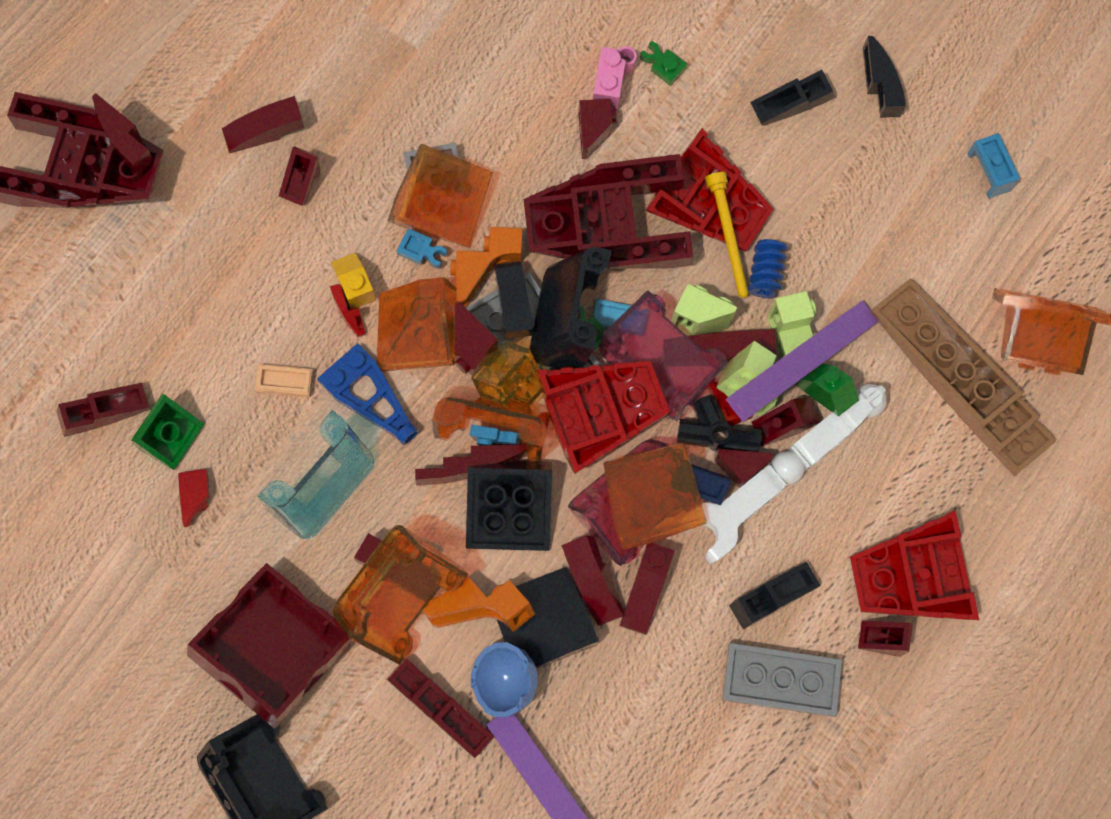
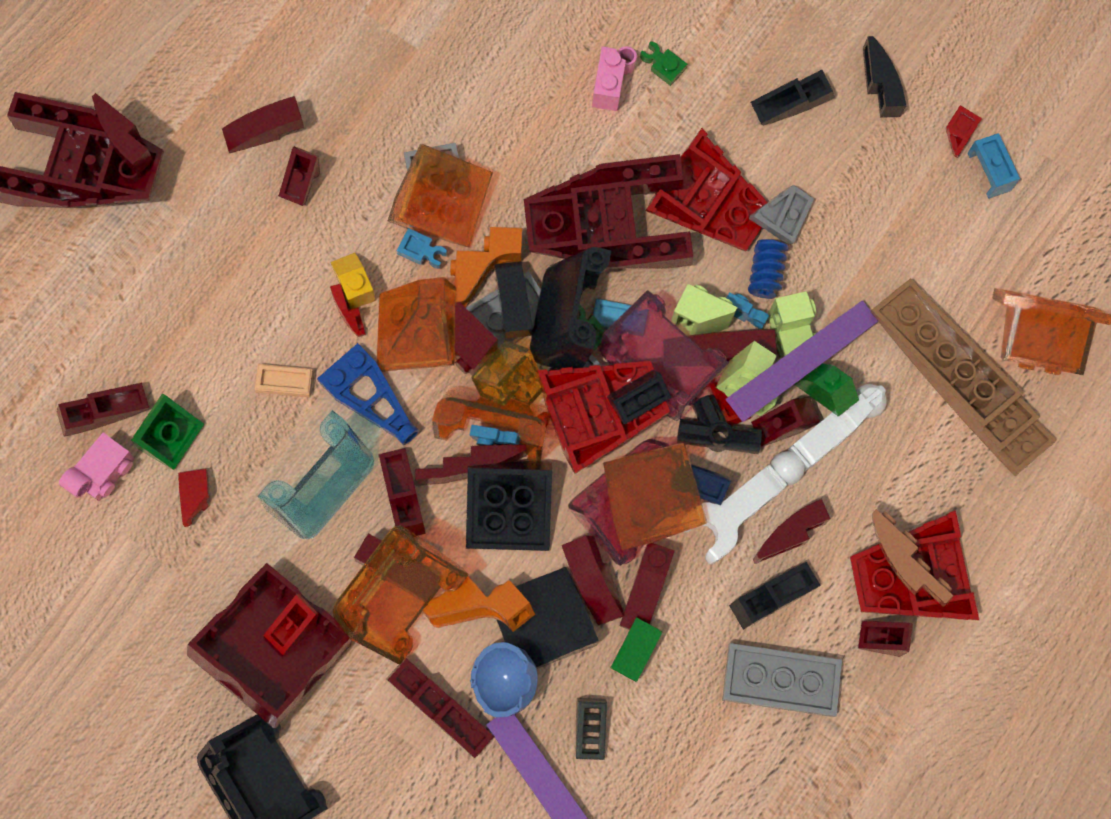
(98, 469): none -> bright pink hinge
(292, 624): none -> red slope
(401, 490): none -> dark red slope
(594, 124): dark red slope -> none
(601, 704): none -> pearl dark grey slope
(636, 649): none -> green slope
(639, 396): none -> black slope
(717, 183): yellow piece -> none
(742, 465): dark red slope -> none
(746, 312): none -> dark azure plate
(784, 214): none -> light grey wing
(793, 531): none -> dark red slope
(899, 550): none -> nougat slope
(961, 128): none -> red slope

